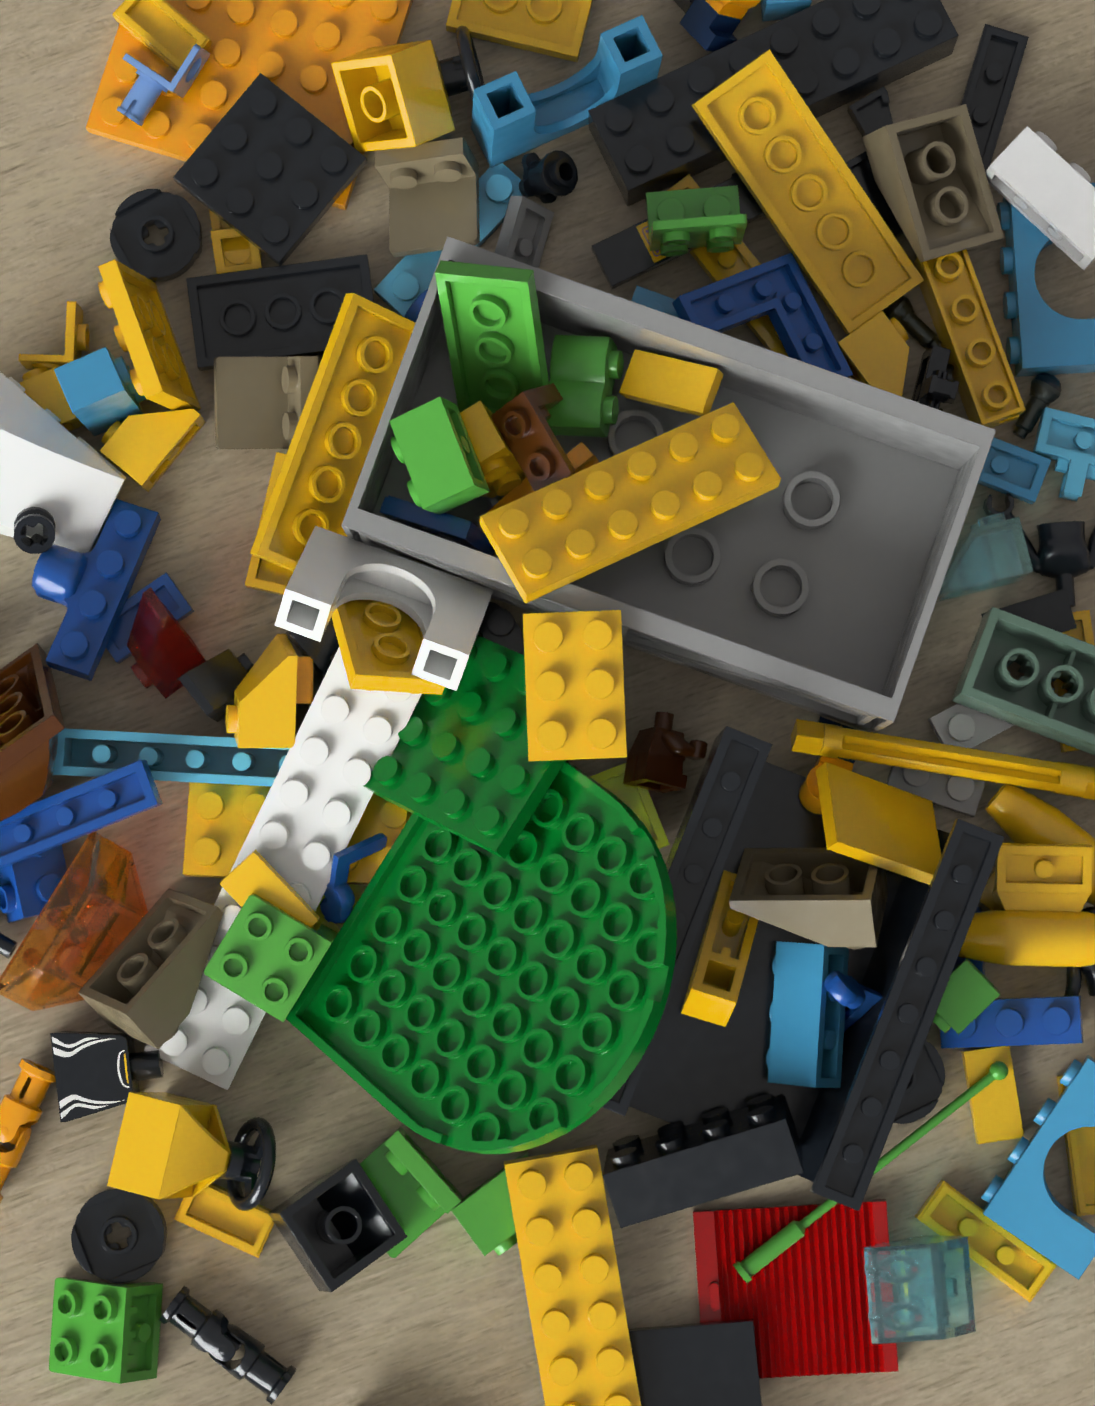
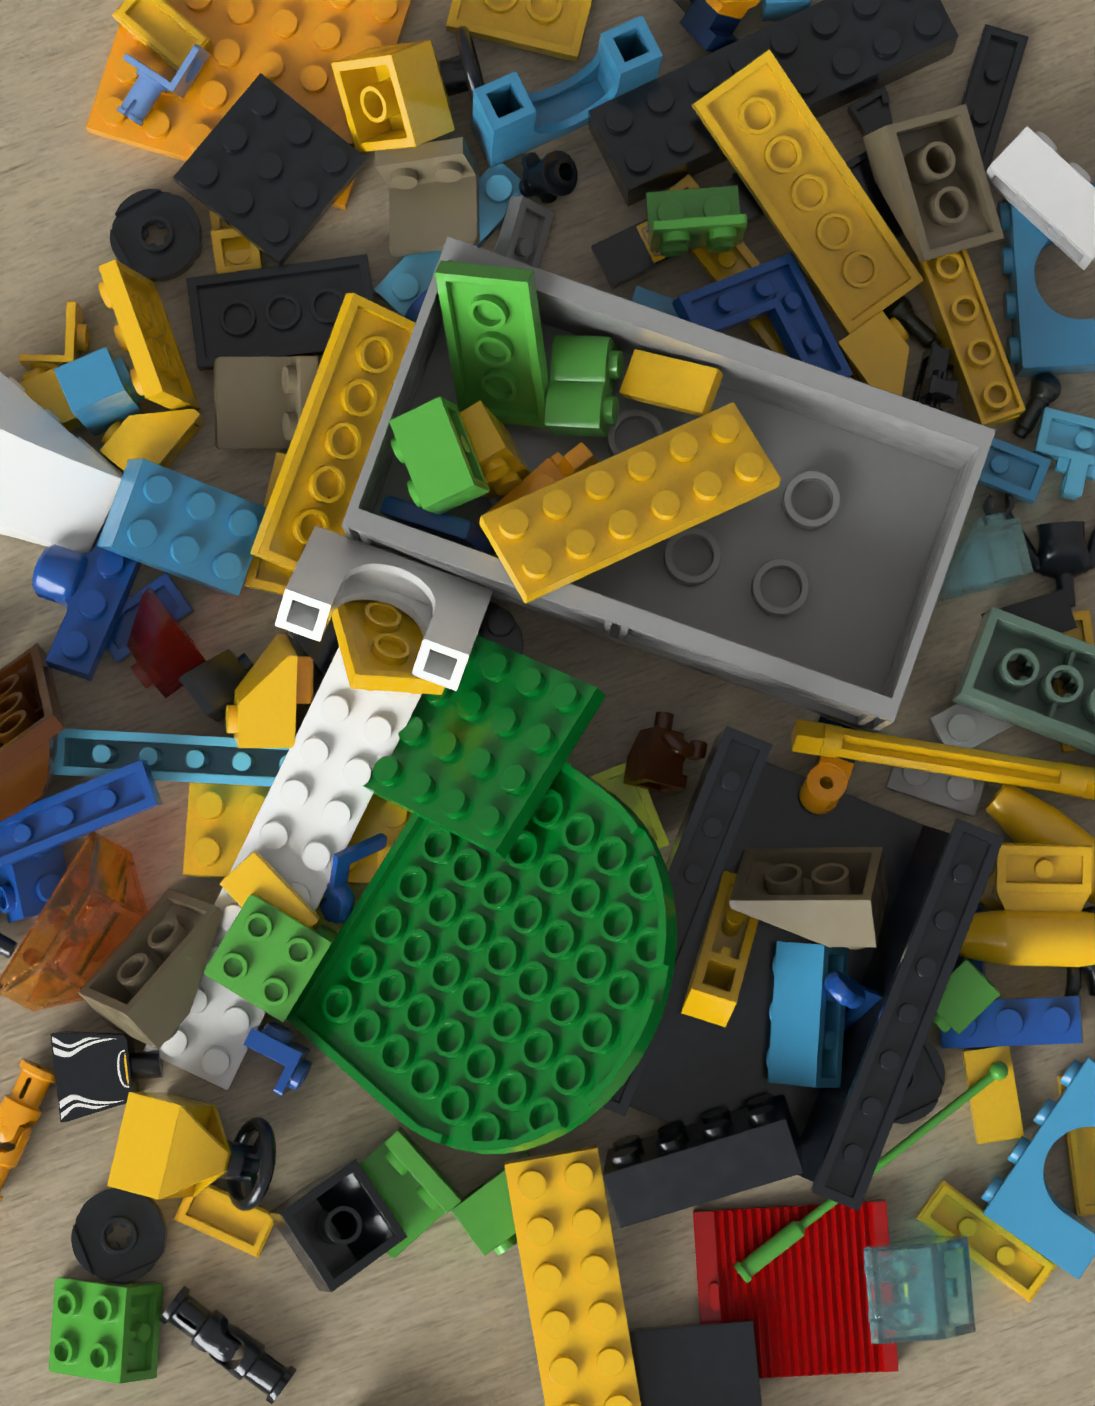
(37, 543): black bush -> none
(182, 527): none -> dark azure brick
(277, 1044): none -> blue bracket
(530, 437): reddish brown bracket -> none
(574, 685): yellow plate -> none
(878, 823): yellow tile -> none

